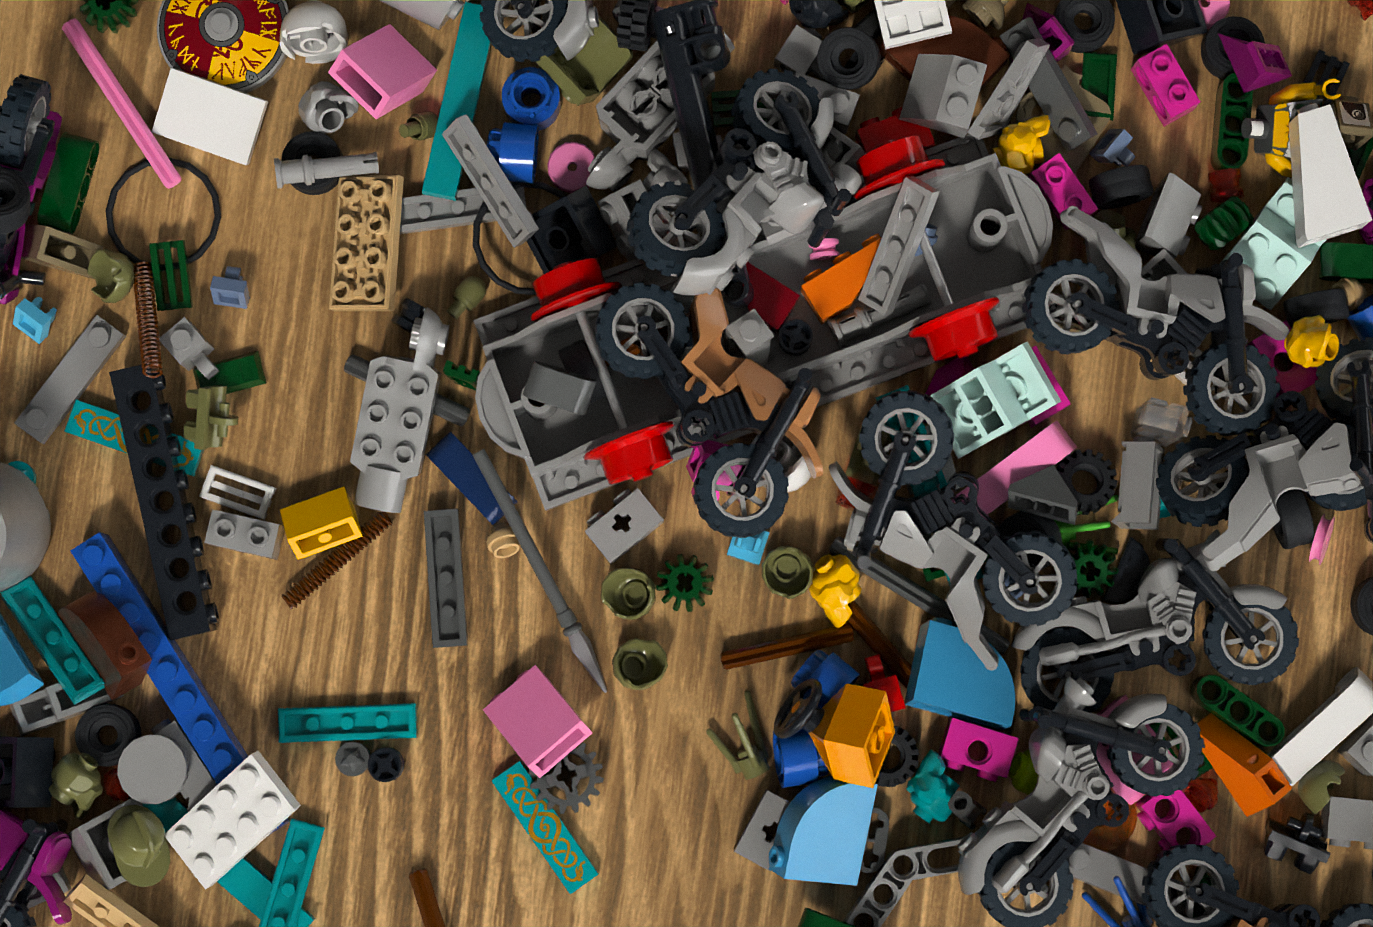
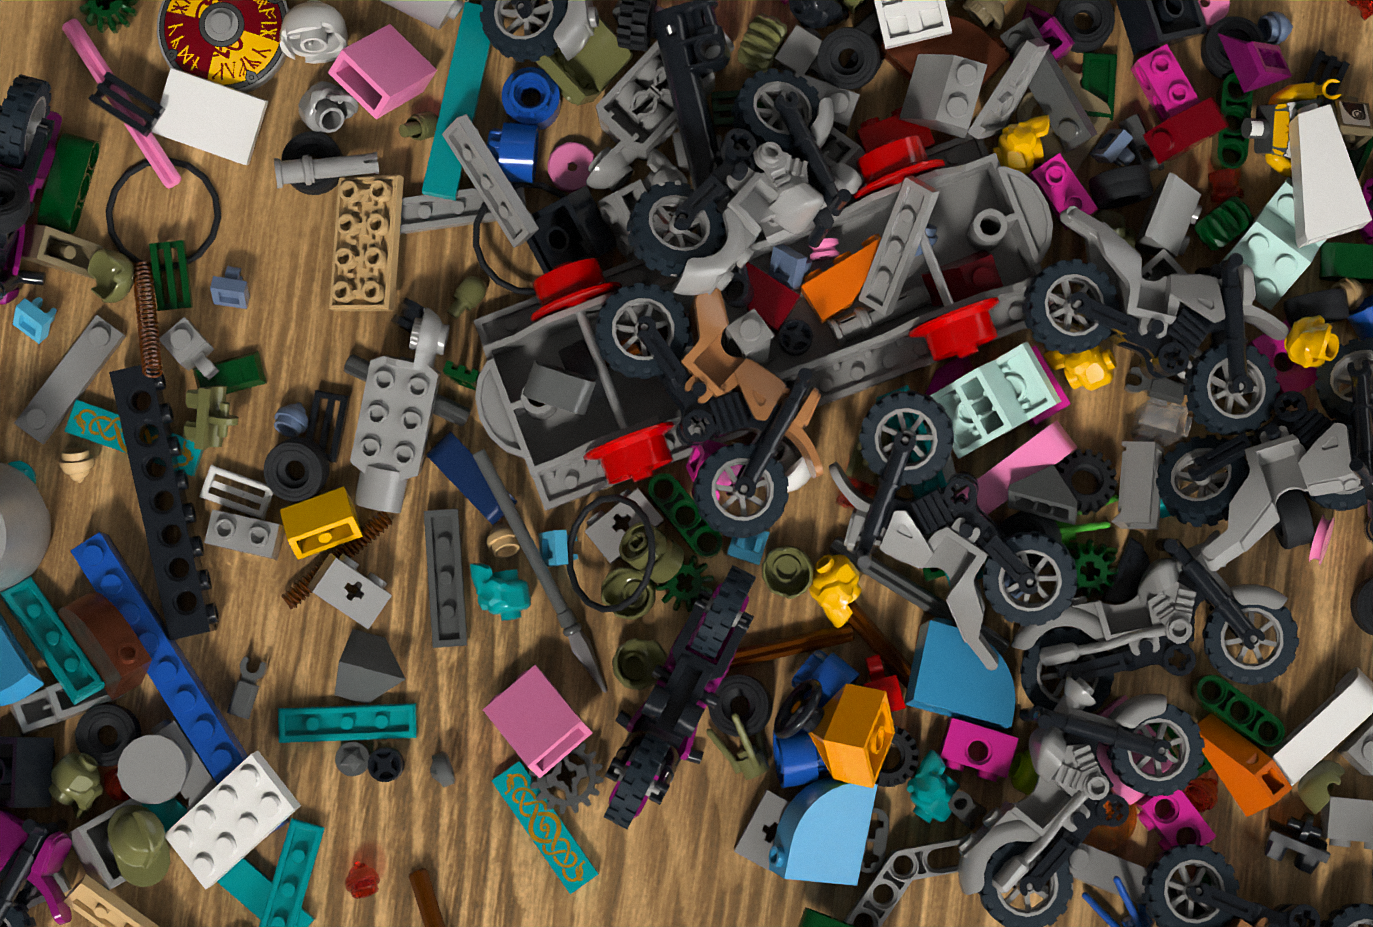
(76, 462): none -> tan plate
(104, 89): none -> black tile
(246, 690): none -> dark grey bar
(278, 475): none -> black tyre
(291, 420): none -> sand blue plate
(340, 423): none -> black tile
(362, 881): none -> clear red plate
(364, 604): none -> light grey brick
(366, 668): none -> dark grey slope
(442, 769): none -> dark grey tile
(500, 591): none -> teal head
(554, 547): none -> medium azure tile
(651, 553): none -> black piece
(668, 553): none -> olive wheel
(672, 504): none -> dark green beam
(685, 685): none -> piece
(760, 705): none -> black tyre
(762, 42): none -> olive gear
(788, 266): none -> sand blue tile
(965, 277): none -> dark red slope
(1086, 369): none -> yellow head
(1136, 128): none -> dark grey bar
(1162, 389): none -> dark grey bar
(1185, 130): none -> dark red slope
(1274, 27): none -> sand blue plate

